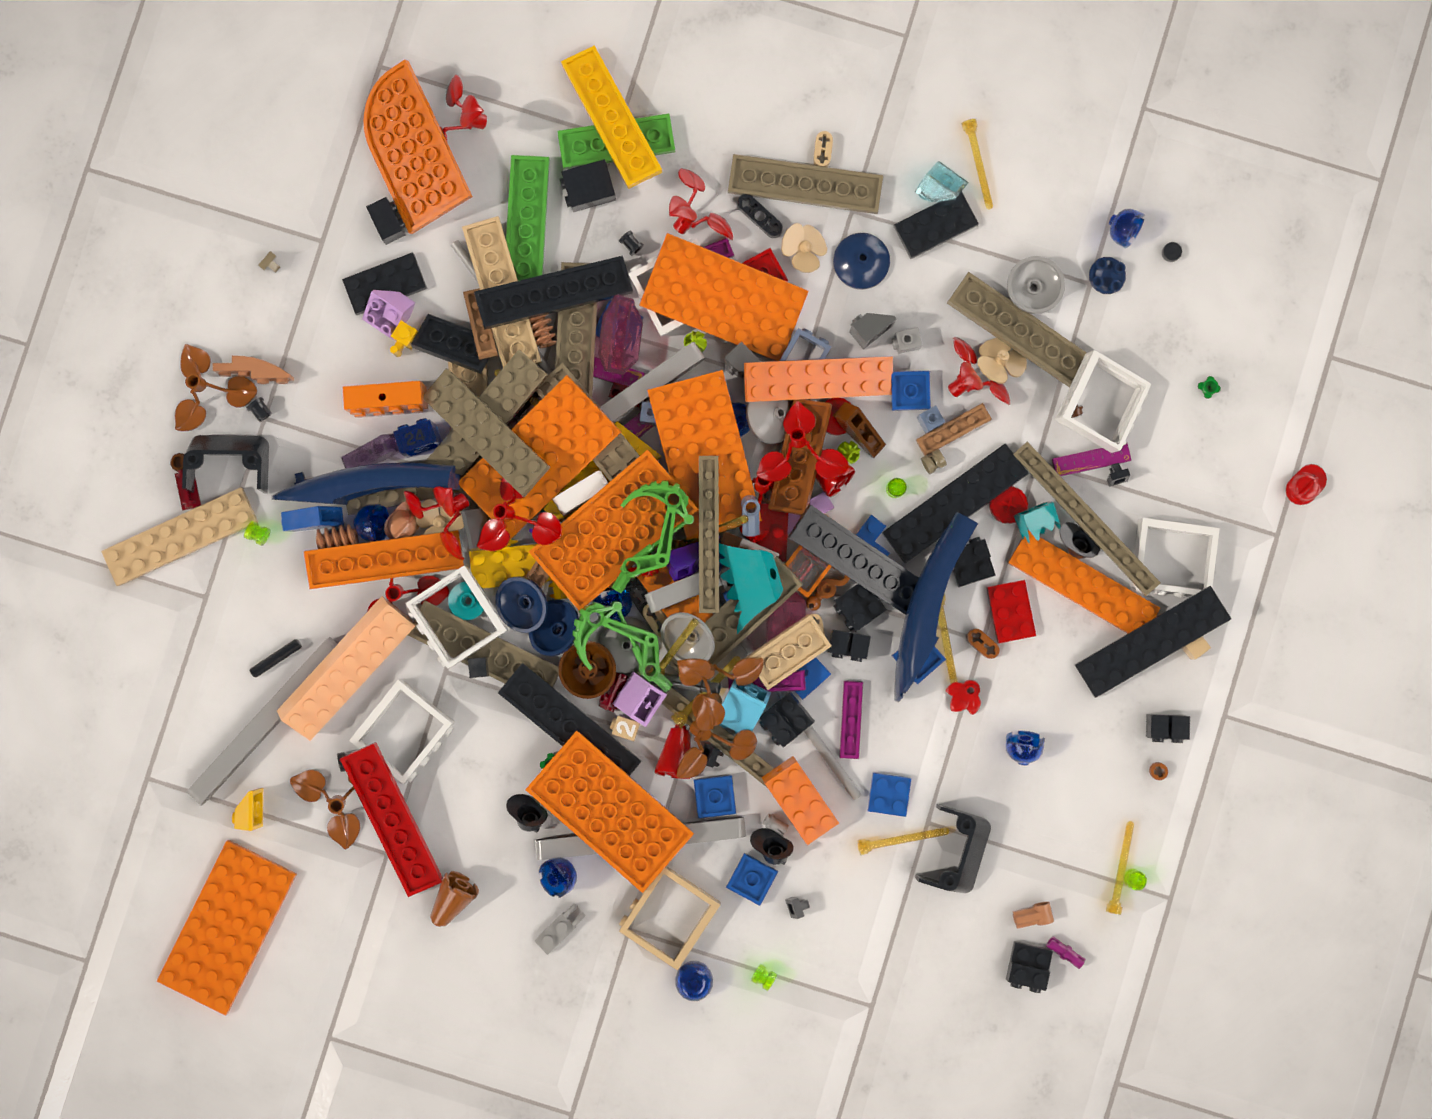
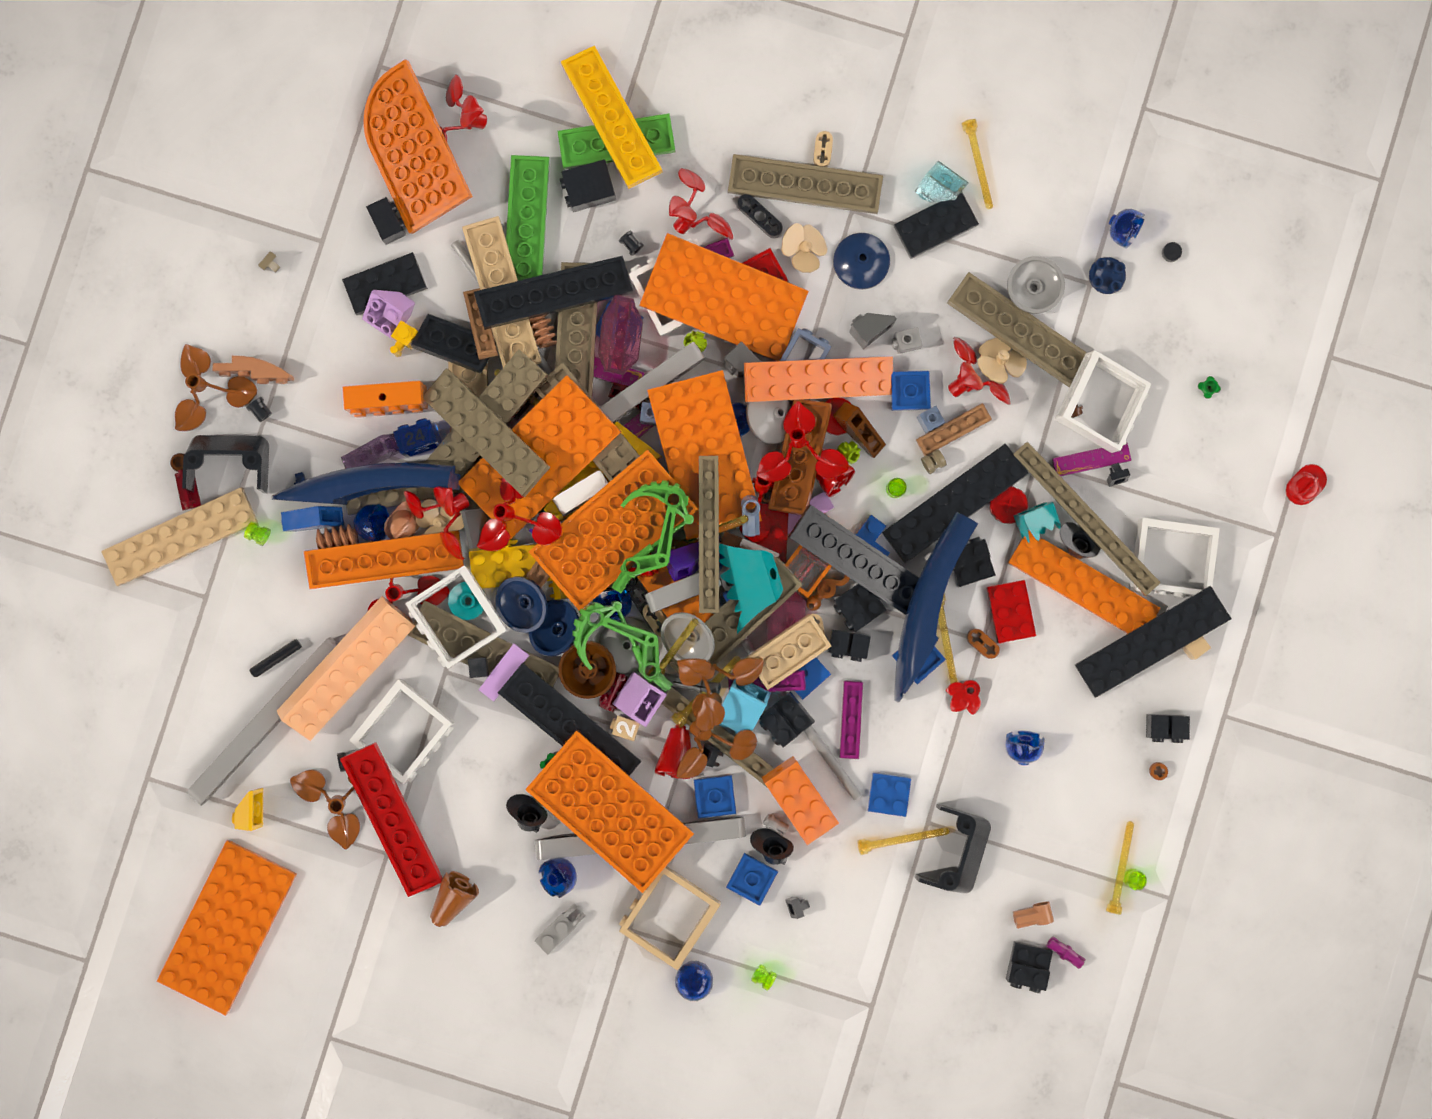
(503, 671): none -> lavender tile

